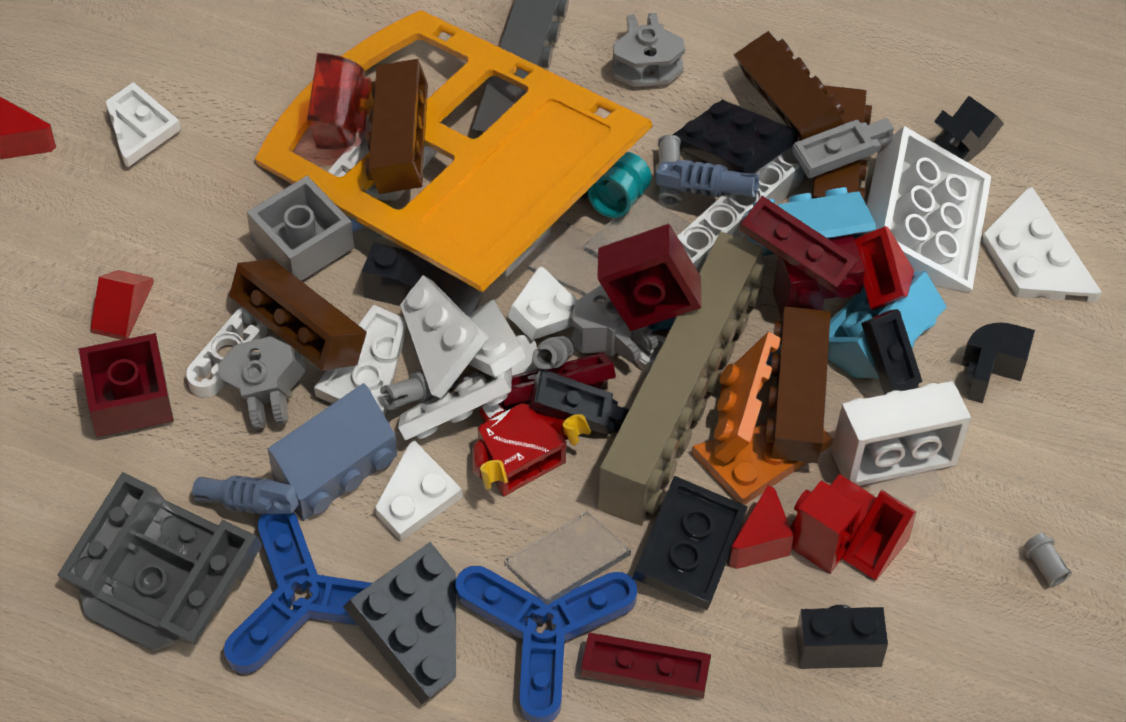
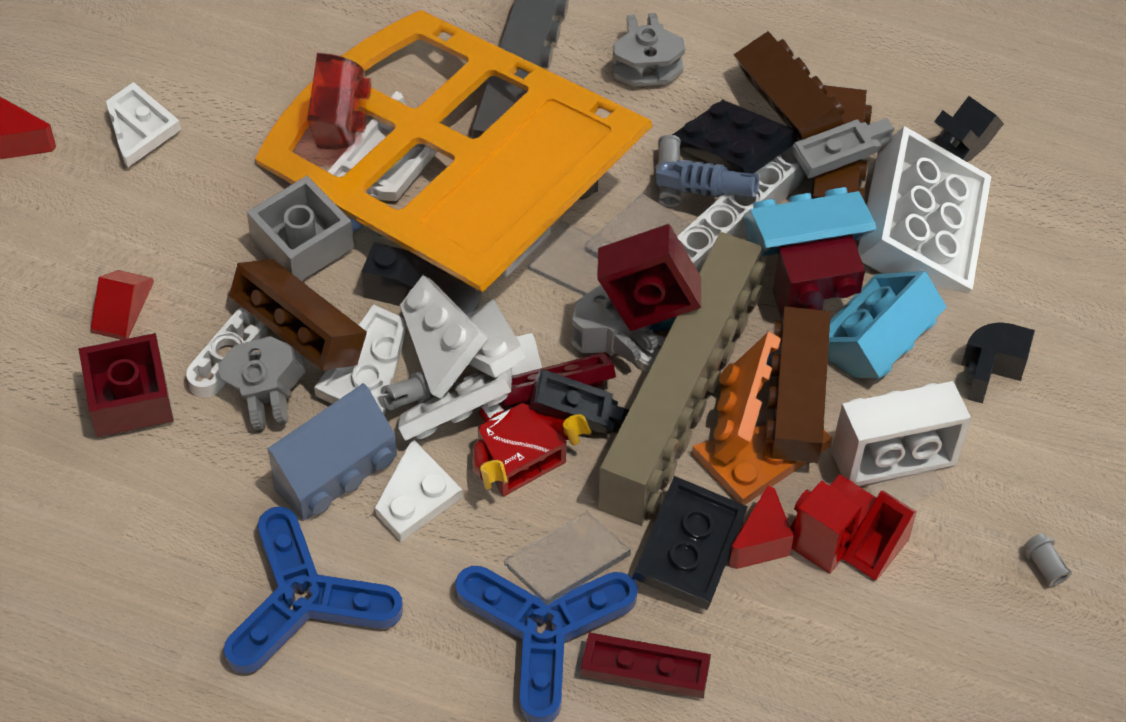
(155, 566): dark grey slope -> none
(247, 494): sand blue hinge -> none
(397, 127): reddish brown brick -> none
(413, 620): plate -> none
(543, 306): white wing -> none
(553, 352): light grey pin -> none
(620, 186): teal wheel -> none
(798, 244): dark red plate -> none
(841, 637): black brick -> none
(886, 268): red slope -> none
(892, 352): black hinge -> none
(1036, 253): white wing -> none

